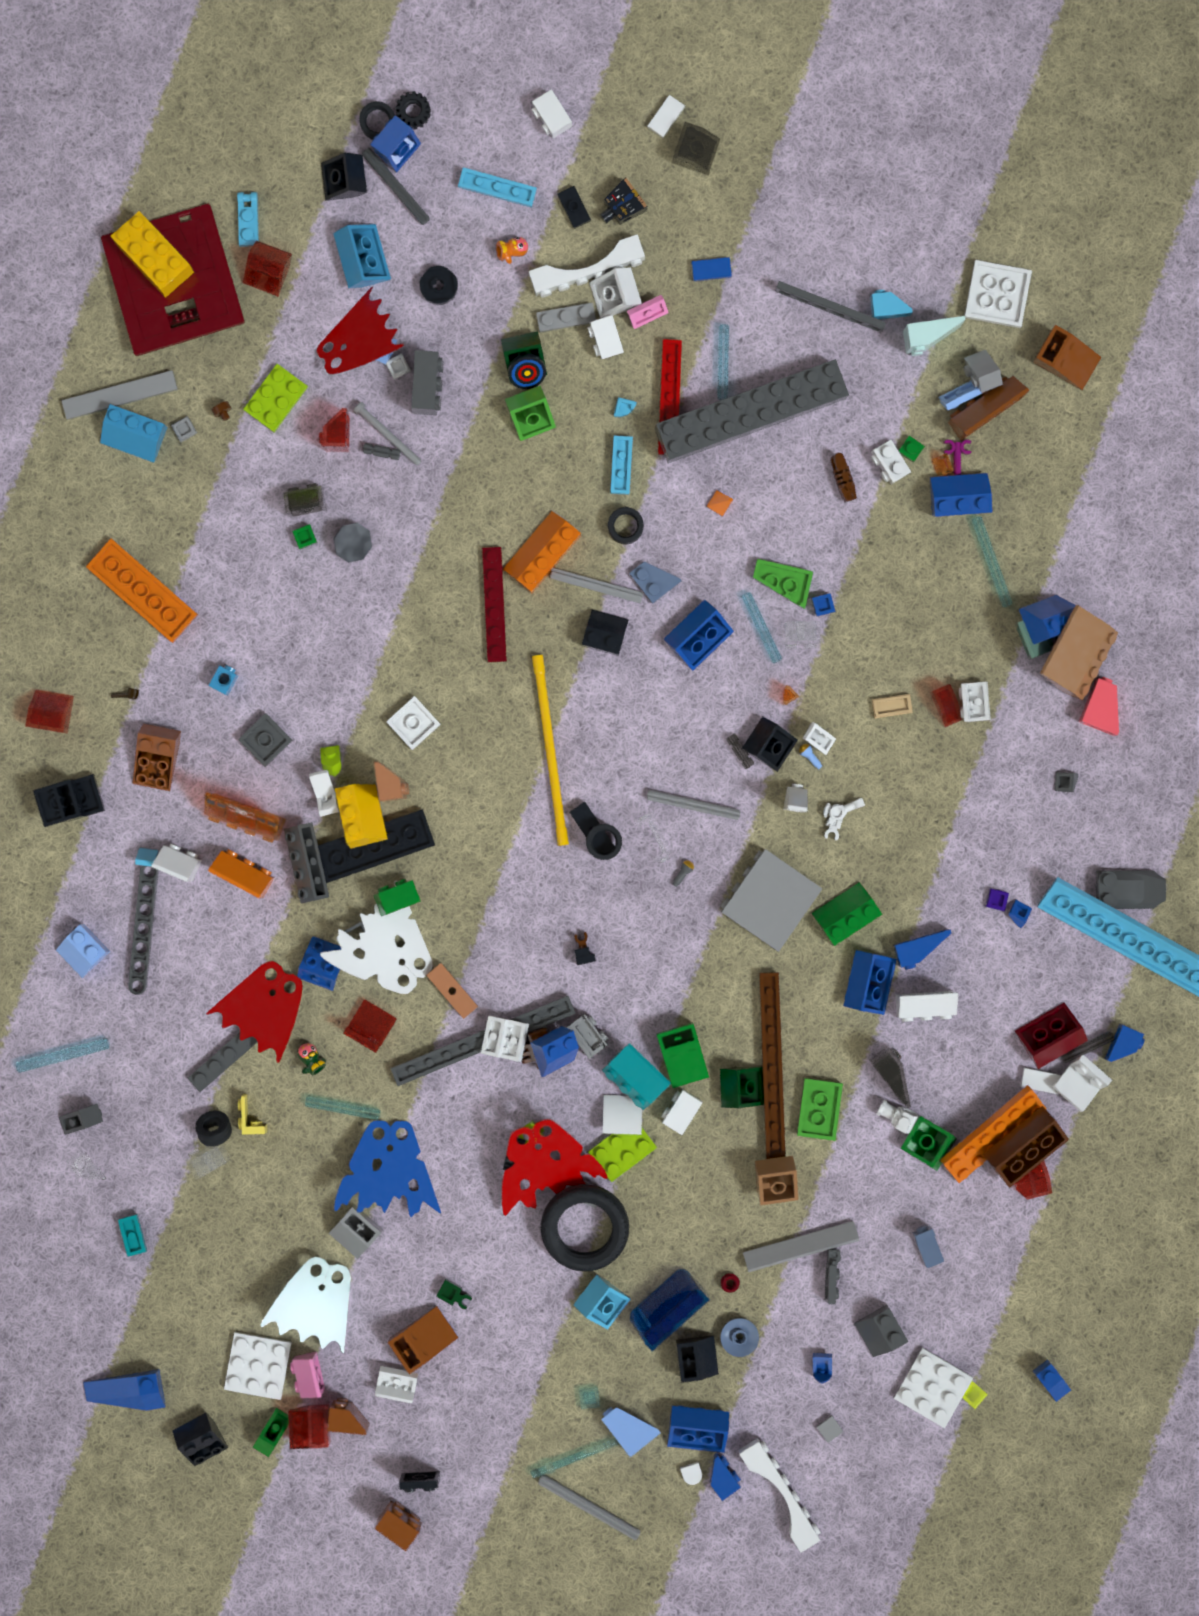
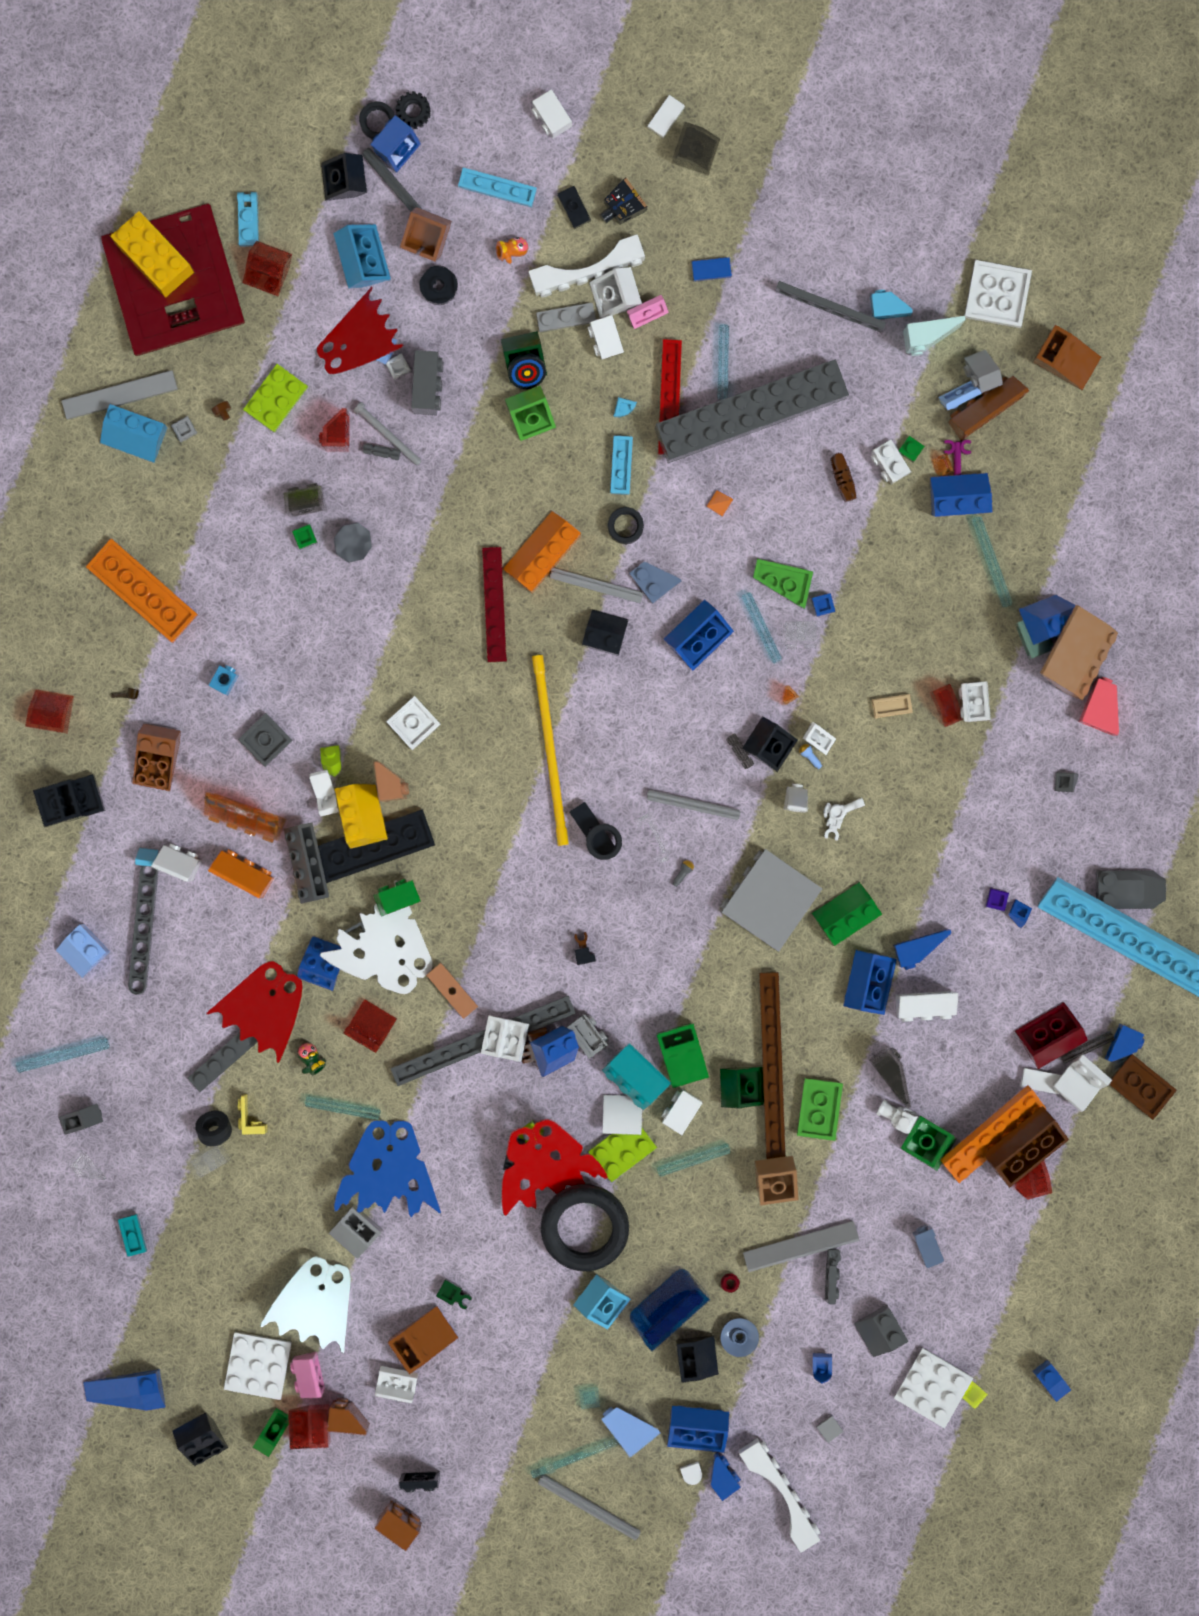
(425, 231): none -> dark orange piece
(693, 1159): none -> clear light blue axle
(1142, 1086): none -> reddish brown plate

